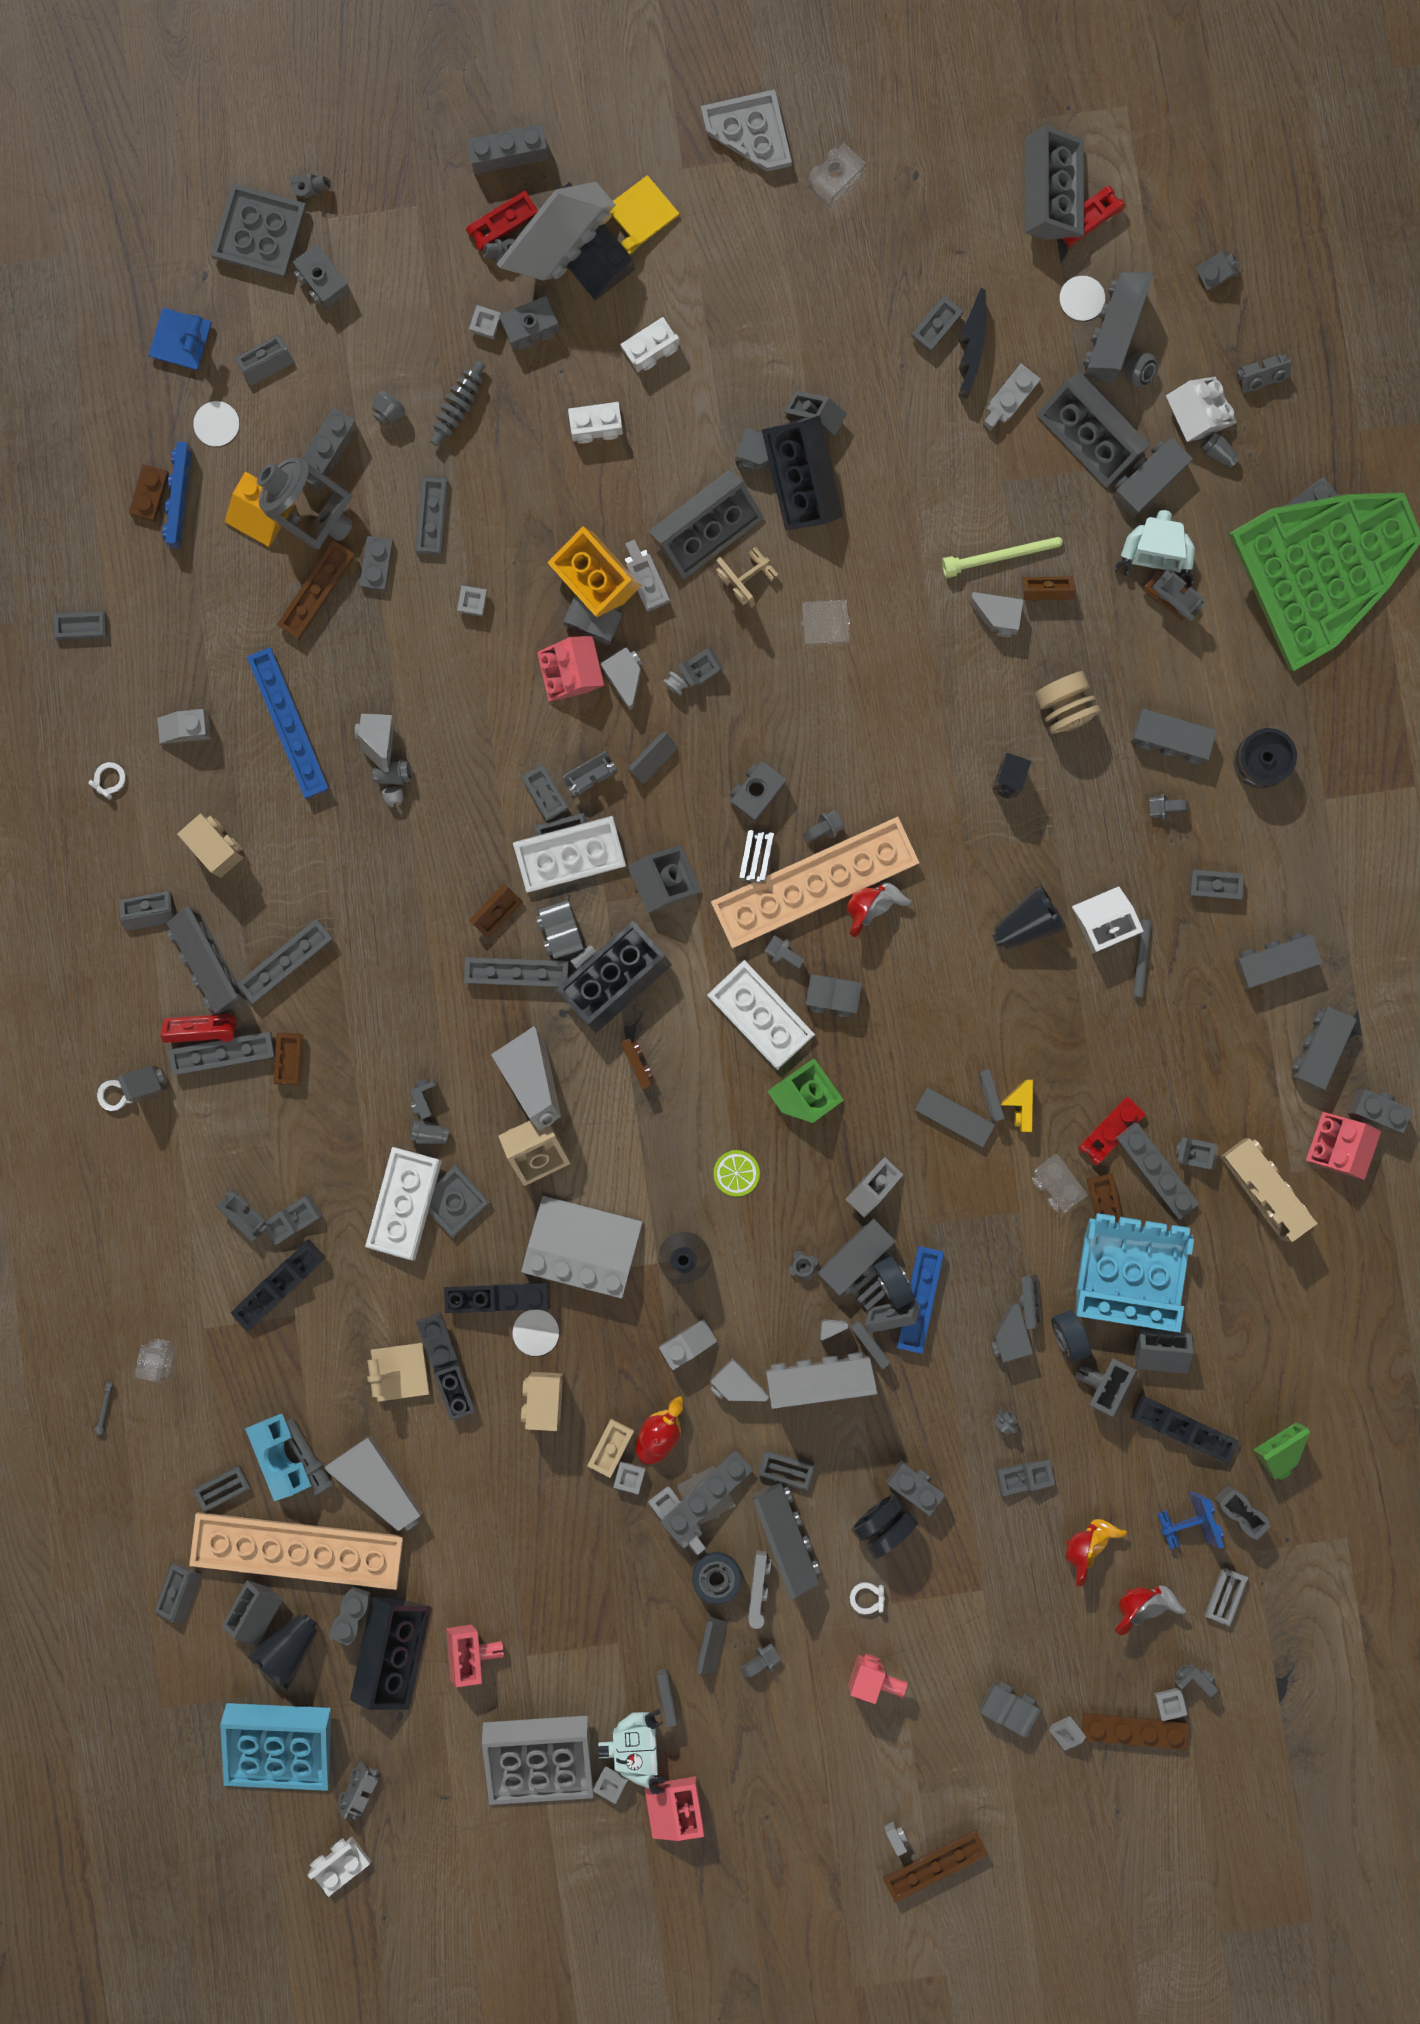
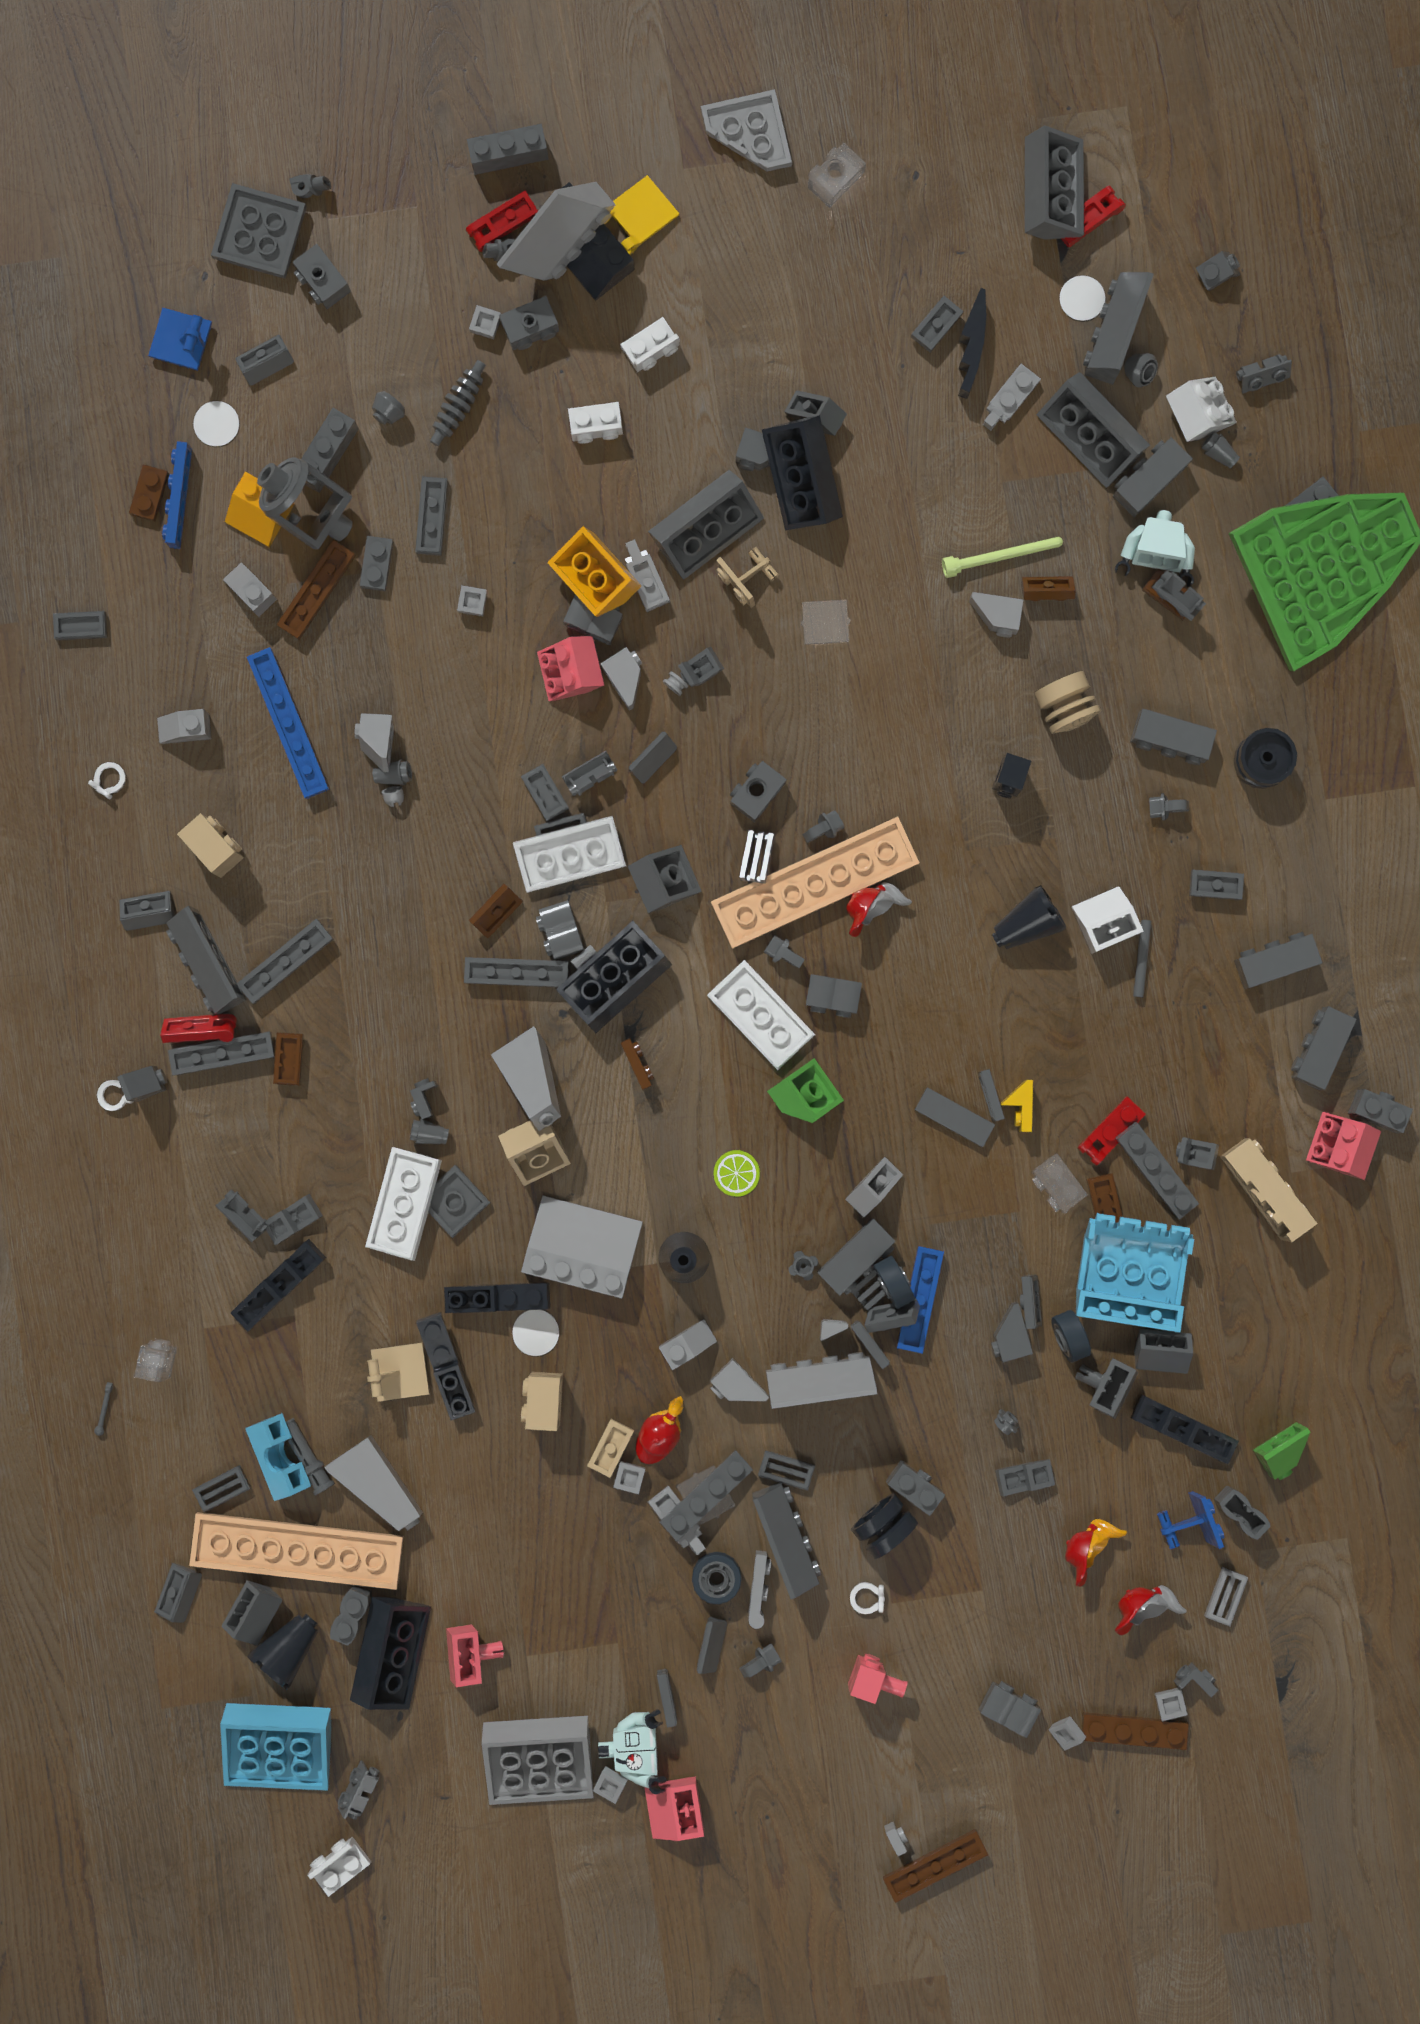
(250, 589): none -> light grey slope

